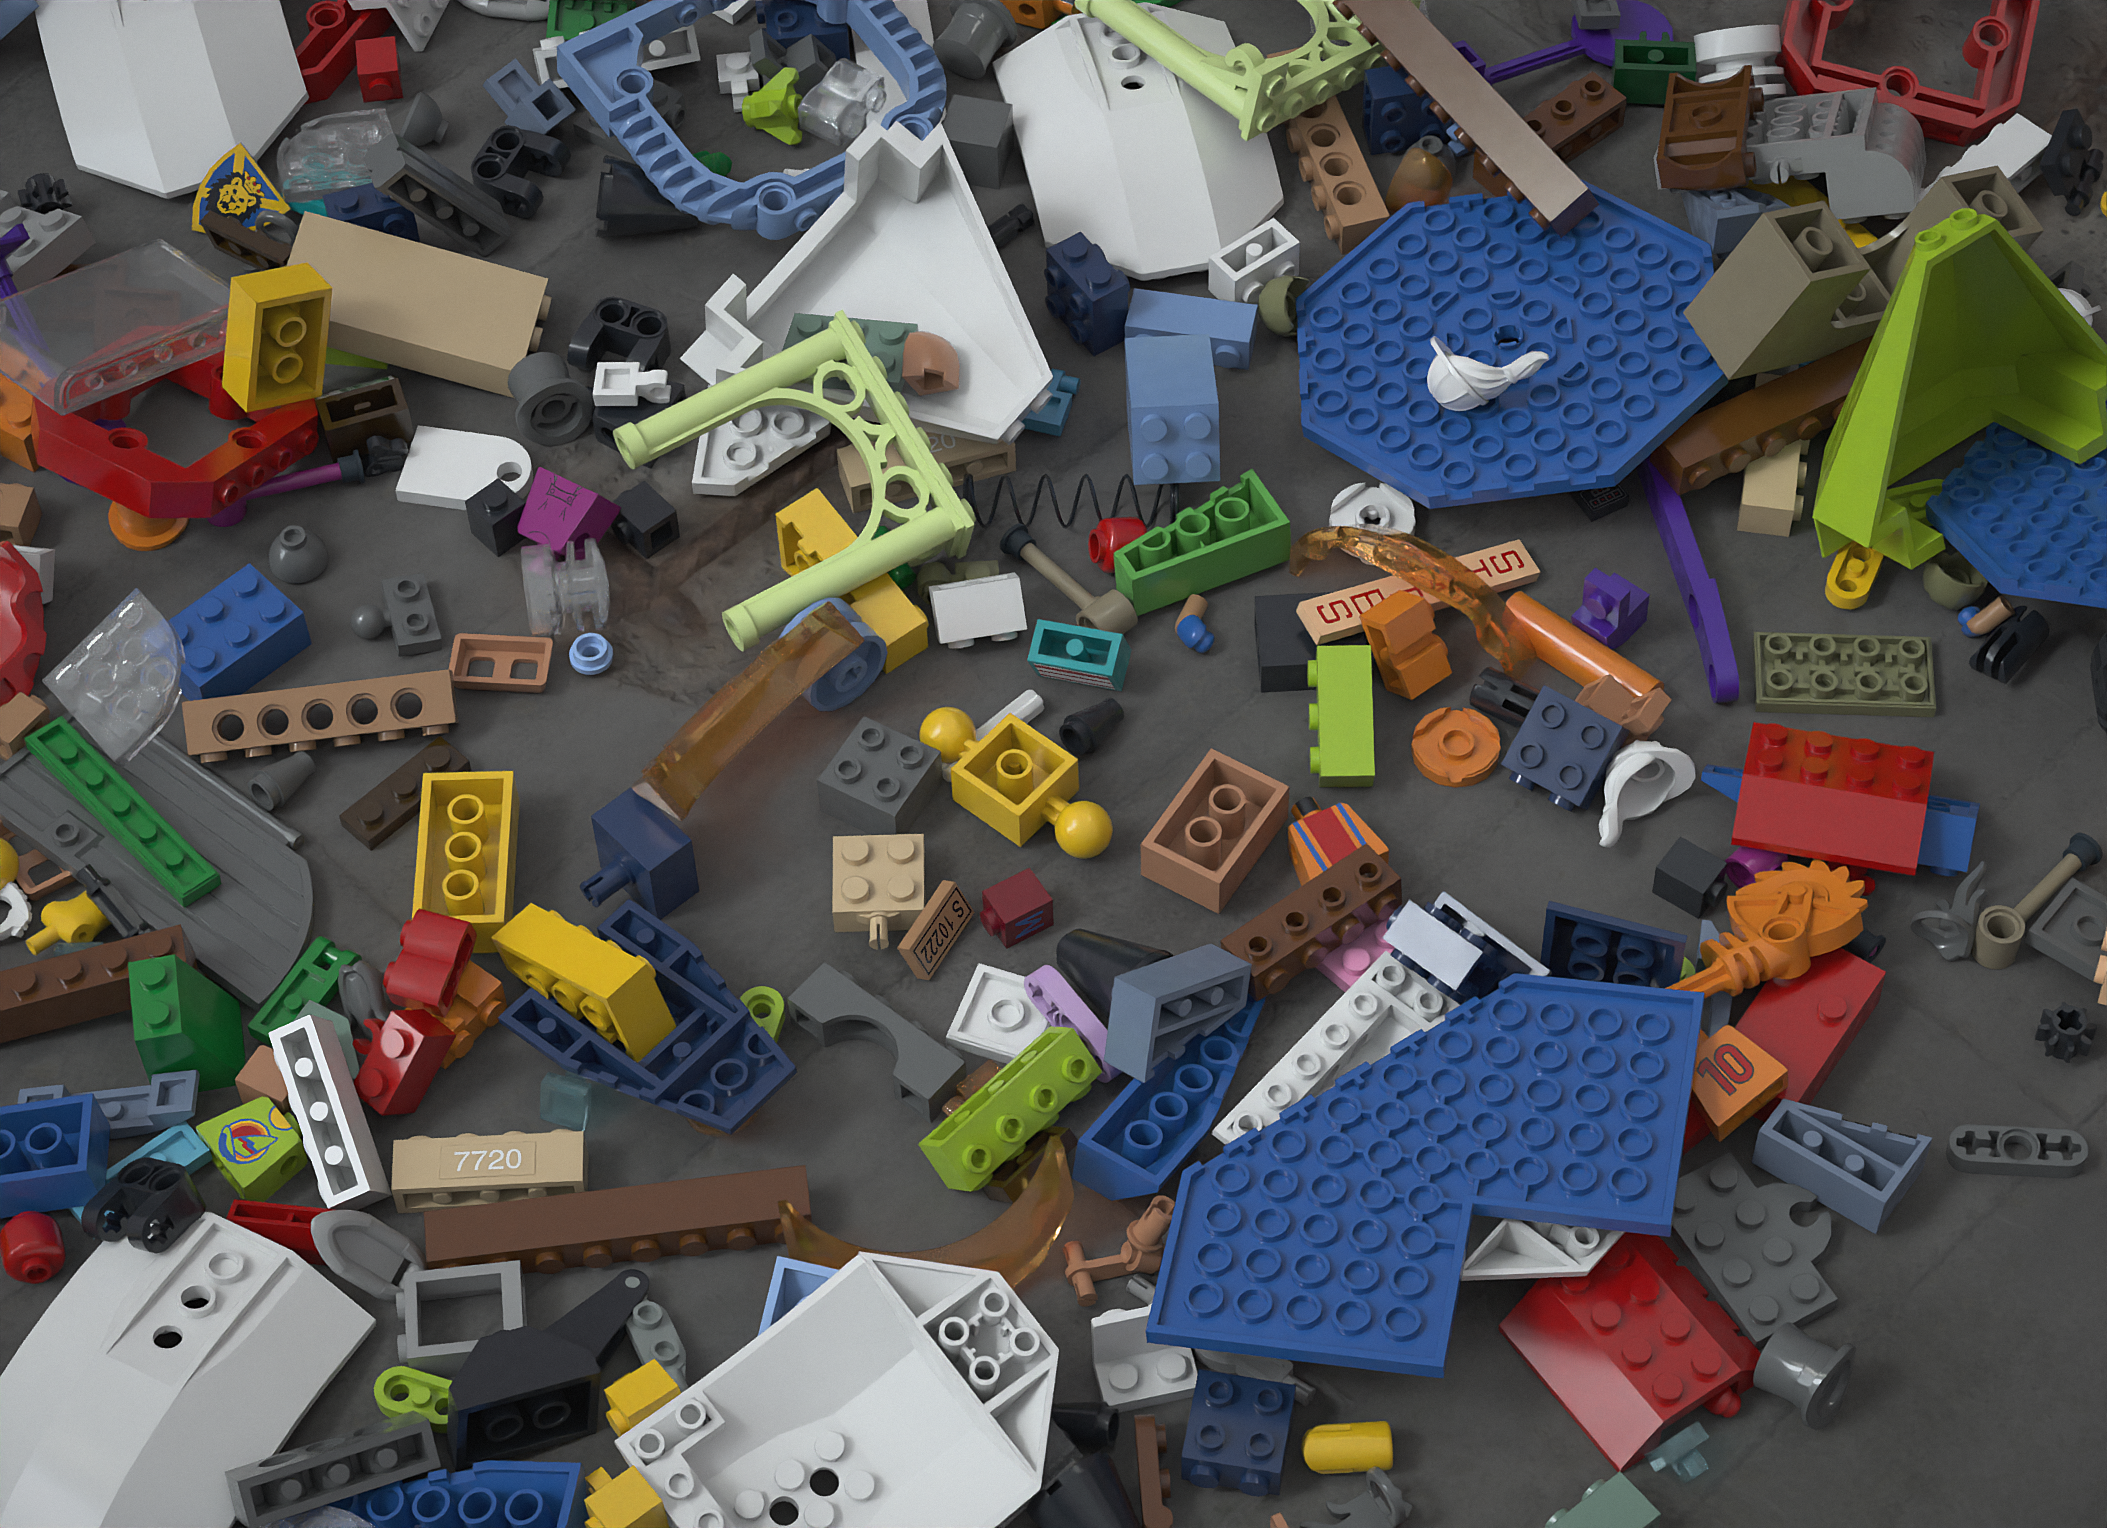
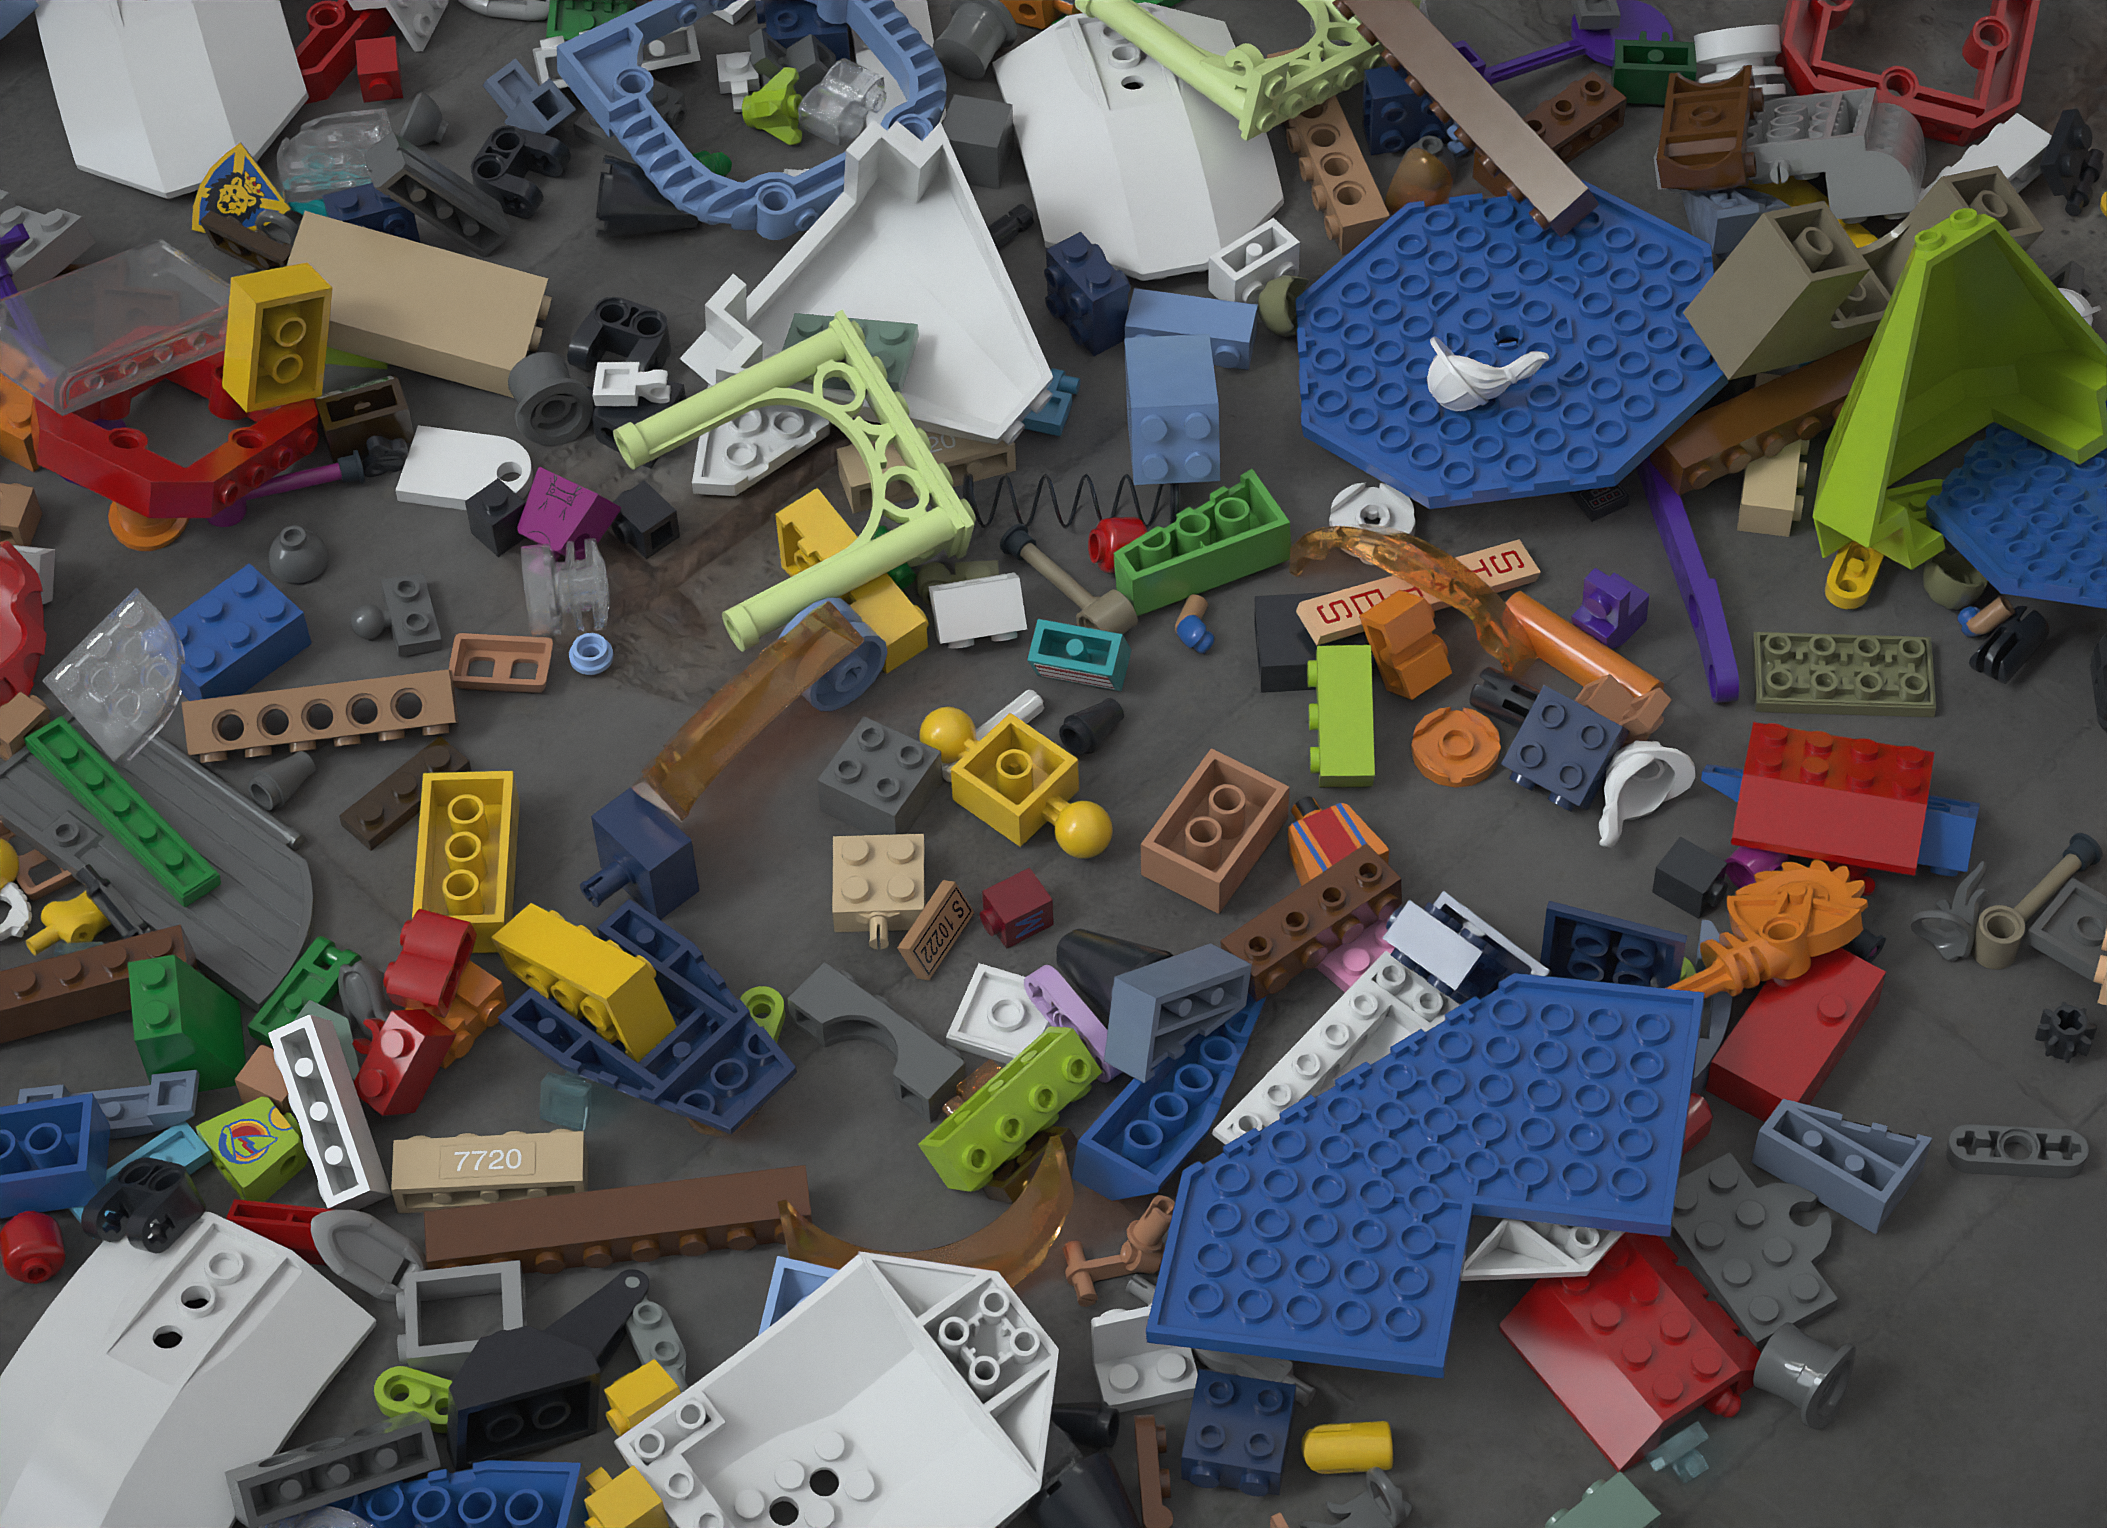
(44, 194): black gear -> none
(930, 363): nougat brick -> none
(1733, 1080): orange torso -> none

